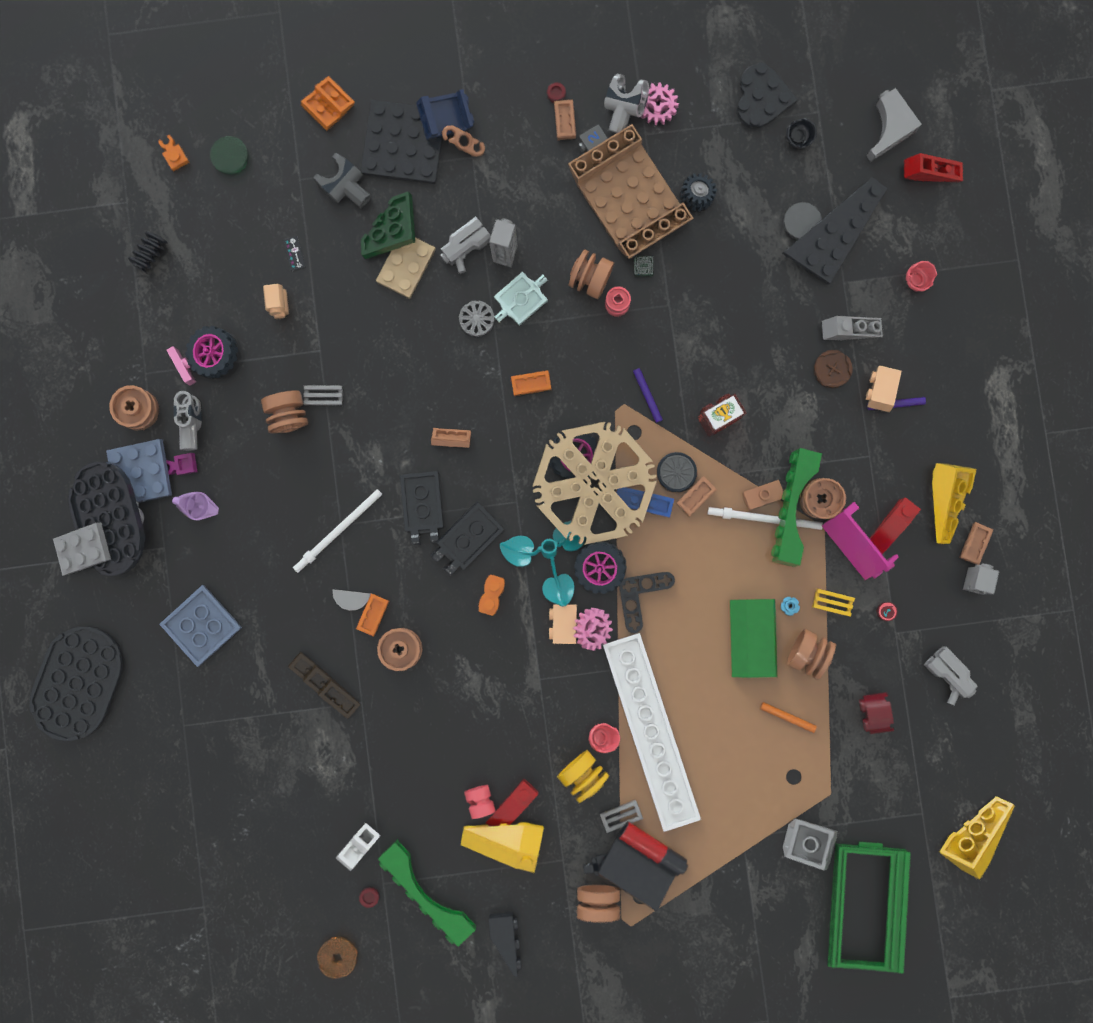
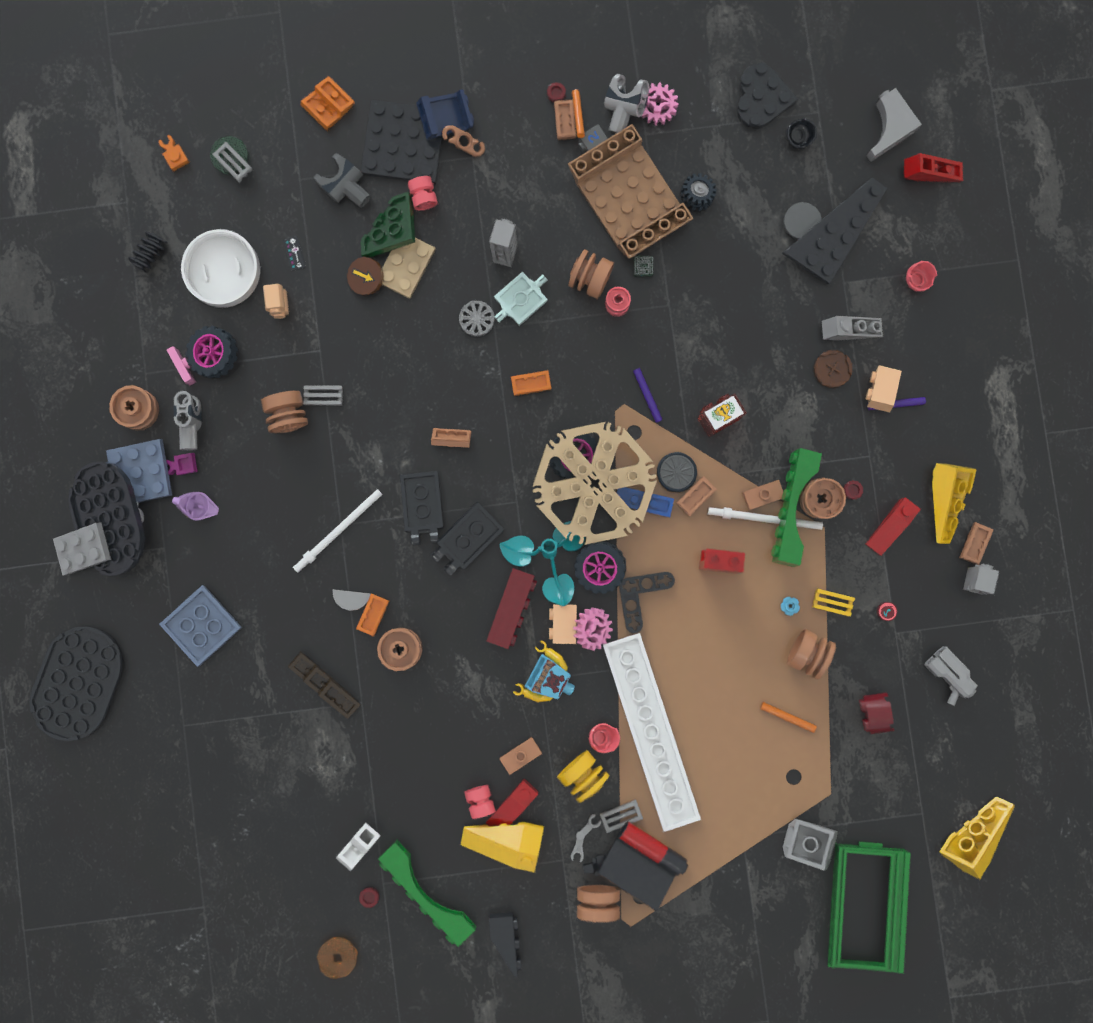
(220, 268): none -> white piece
(243, 173): none -> light grey tile
(365, 276): none -> reddish brown tile
(422, 193): none -> coral wheel
(463, 241): light grey piece -> none
(493, 590): orange brick -> none
(510, 609): none -> dark red brick
(520, 755): none -> nougat plate
(547, 678): none -> torso
(578, 113): none -> orange bar
(578, 848): none -> light grey piece
(722, 561): none -> red panel
(753, 638): green slope -> none
(853, 490): none -> dark red tile
(856, 544): dark pink panel -> none

